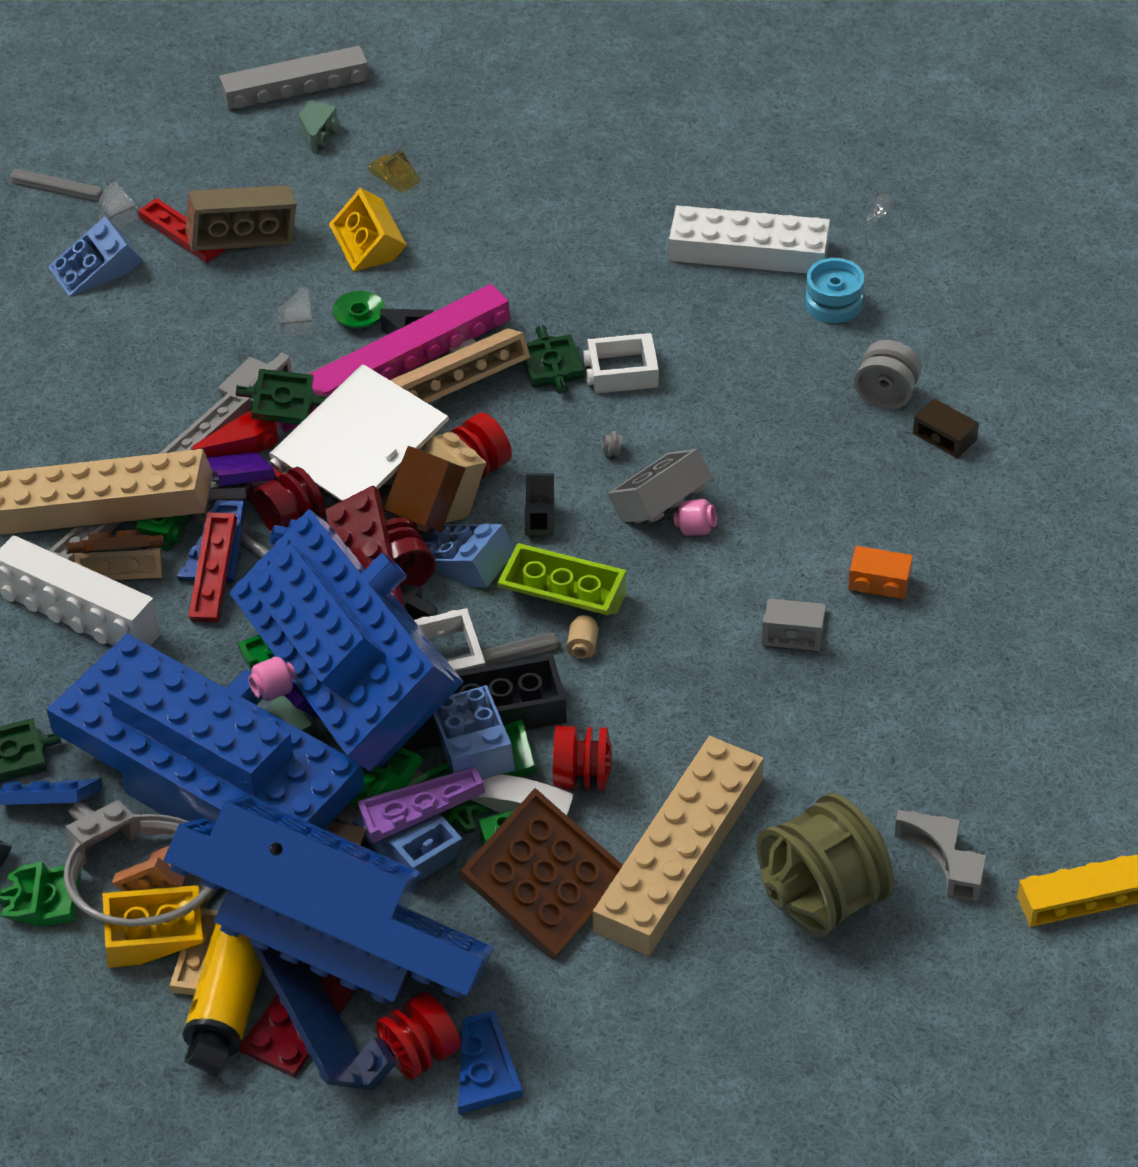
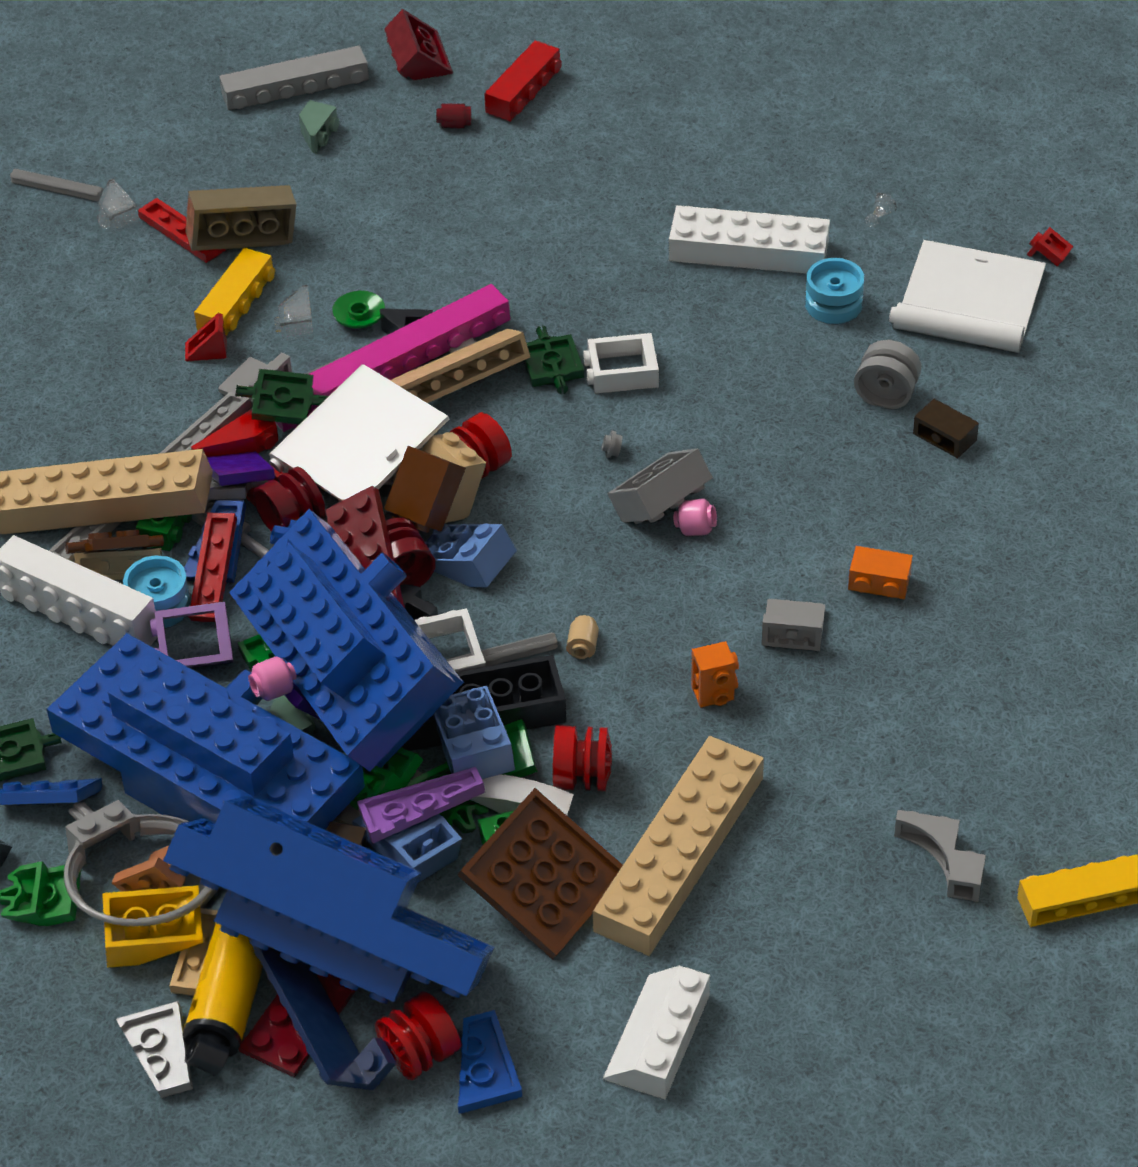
(95, 259): medium blue slope -> none
(160, 1046): none -> wing
(163, 581): none -> medium azure wheel
(208, 341): none -> red slope
(222, 627): none -> lavender window
(236, 289): none -> yellow brick
(367, 231): yellow slope -> none
(395, 171): clear yellow slope -> none
(416, 47): none -> dark red slope
(454, 115): none -> dark red brick
(522, 80): none -> red brick
(539, 504): black brick -> none
(564, 579): lime slope -> none
(659, 1030): none -> white slope
(714, 674): none -> orange brick
(825, 864): olive wheel -> none
(969, 296): none -> white door
(1050, 245): none -> red bracket

